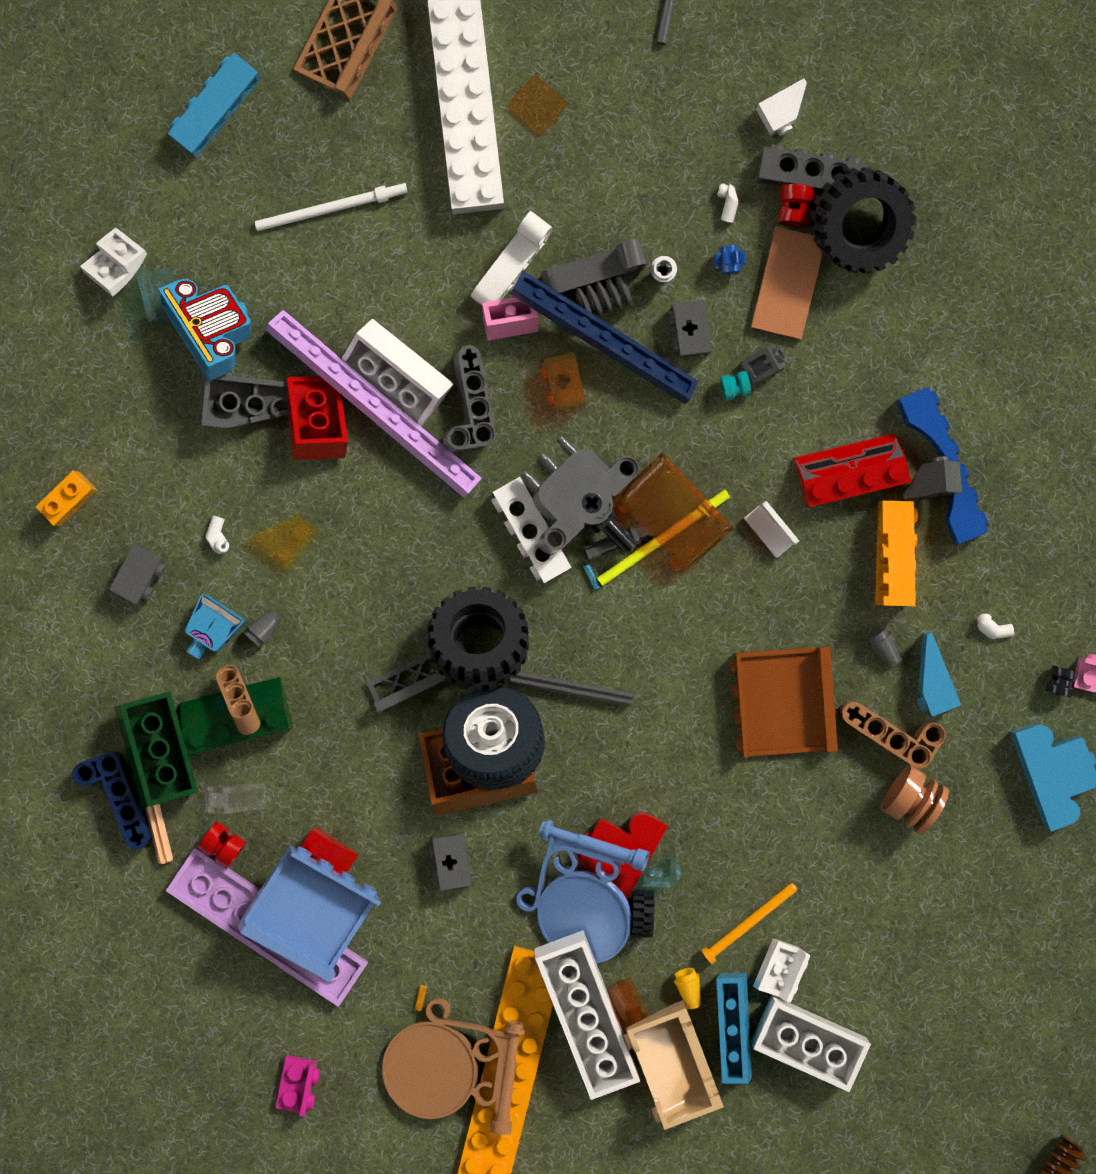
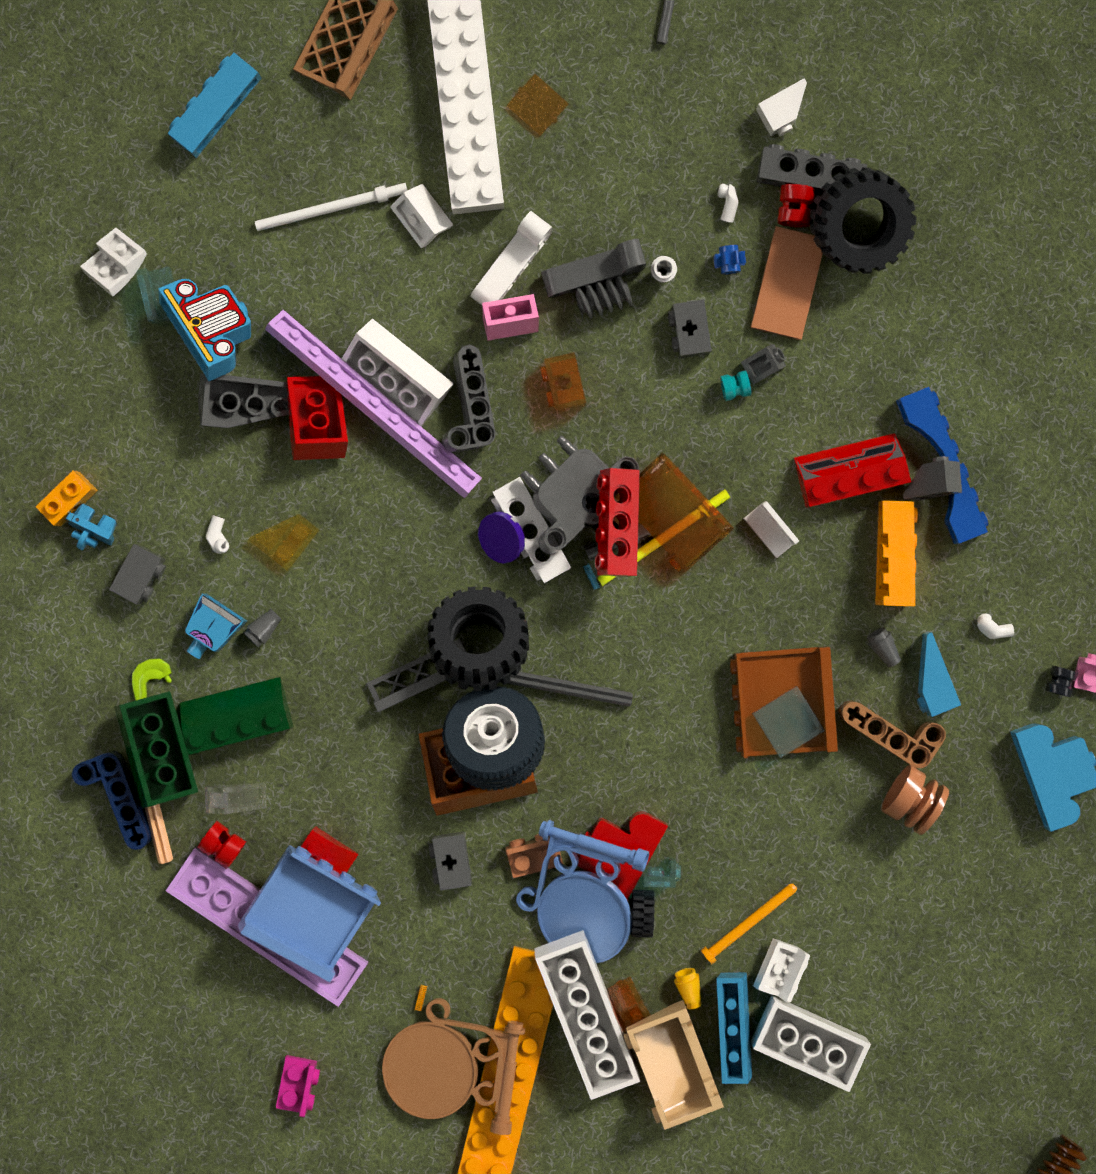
(81, 521): none -> dark azure hips
(146, 671): none -> lime piece
(238, 700): medium nougat beam -> none
(421, 215): none -> white panel
(501, 537): none -> dark purple tile
(528, 856): none -> nougat bracket
(603, 337): dark blue plate -> none
(626, 510): none -> red brick
(788, 722): none -> clear light blue tile

